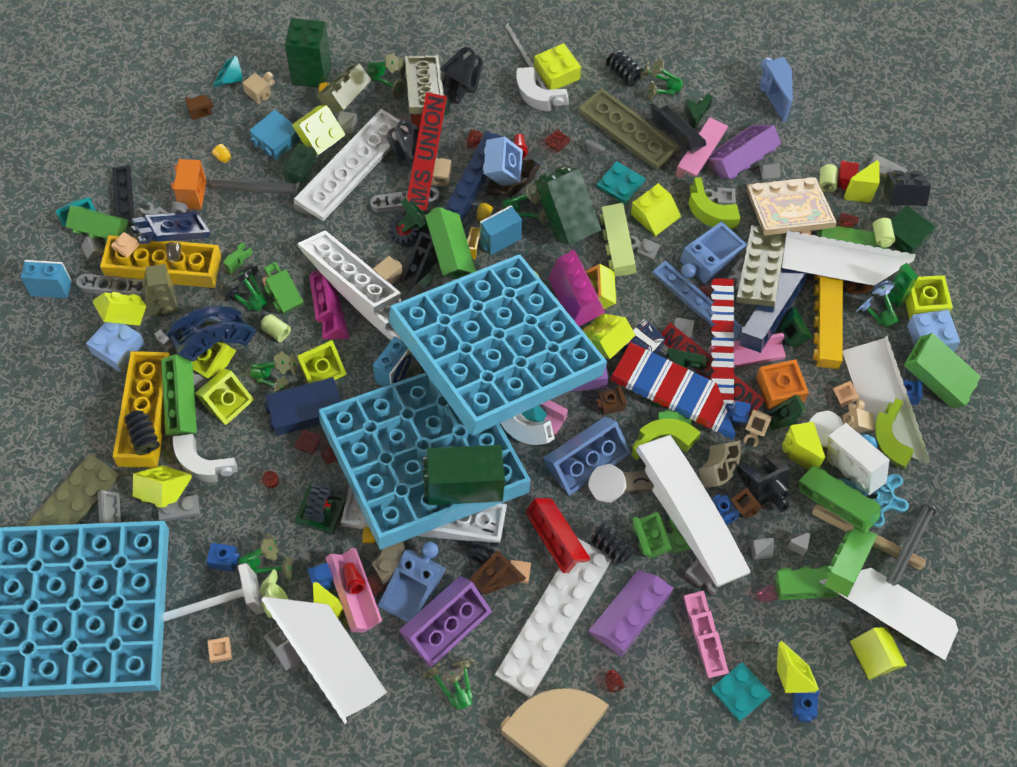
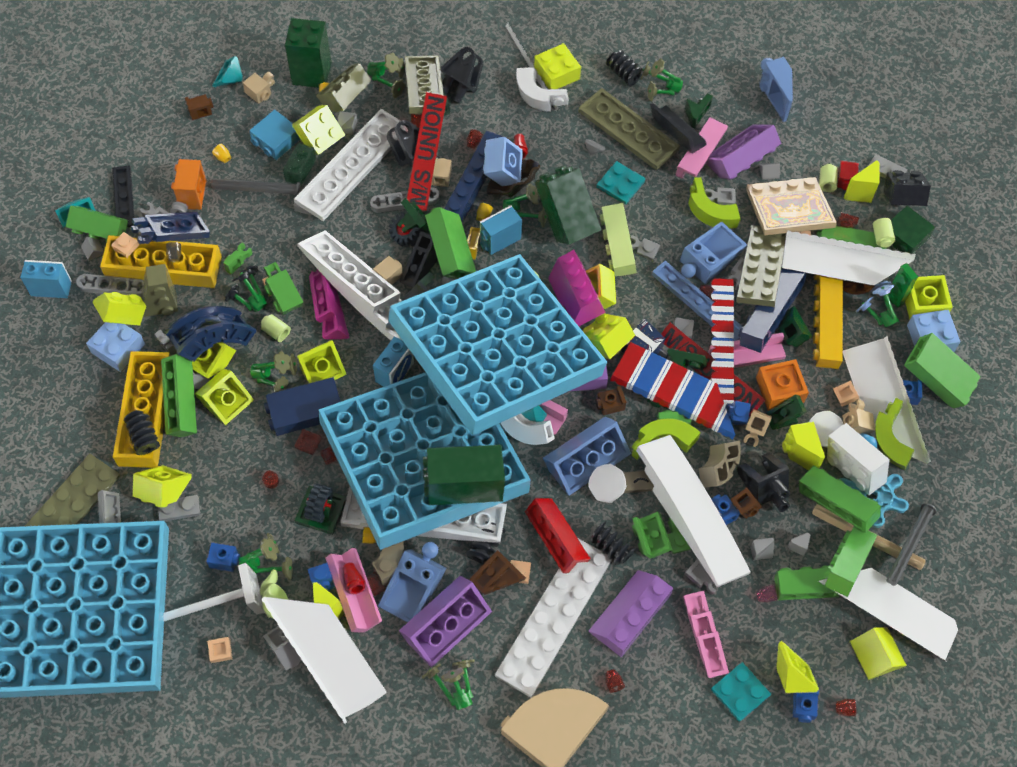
(201, 468): white arch -> none
(557, 140): clear red plate -> none
(655, 209): neon yellow slope -> none
(846, 707): none -> clear red hose

